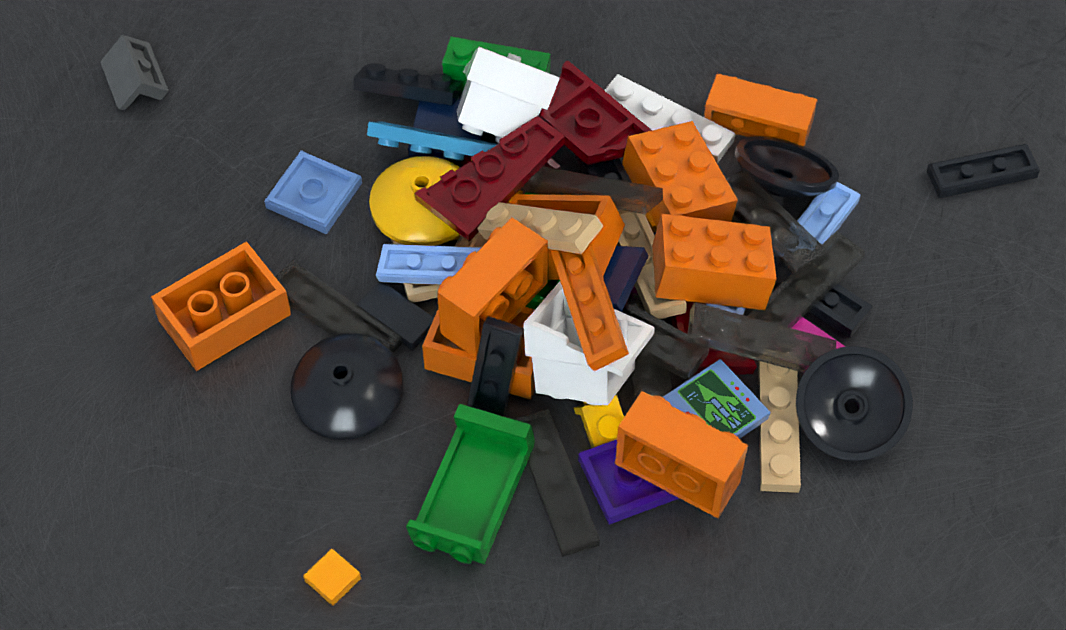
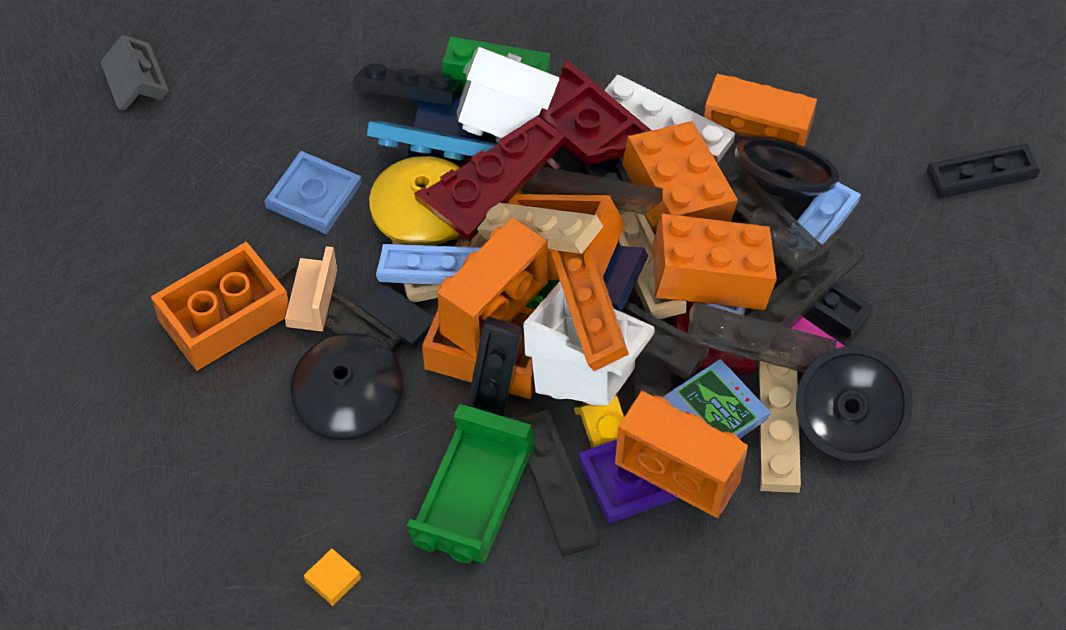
(312, 292): none -> light nougat panel

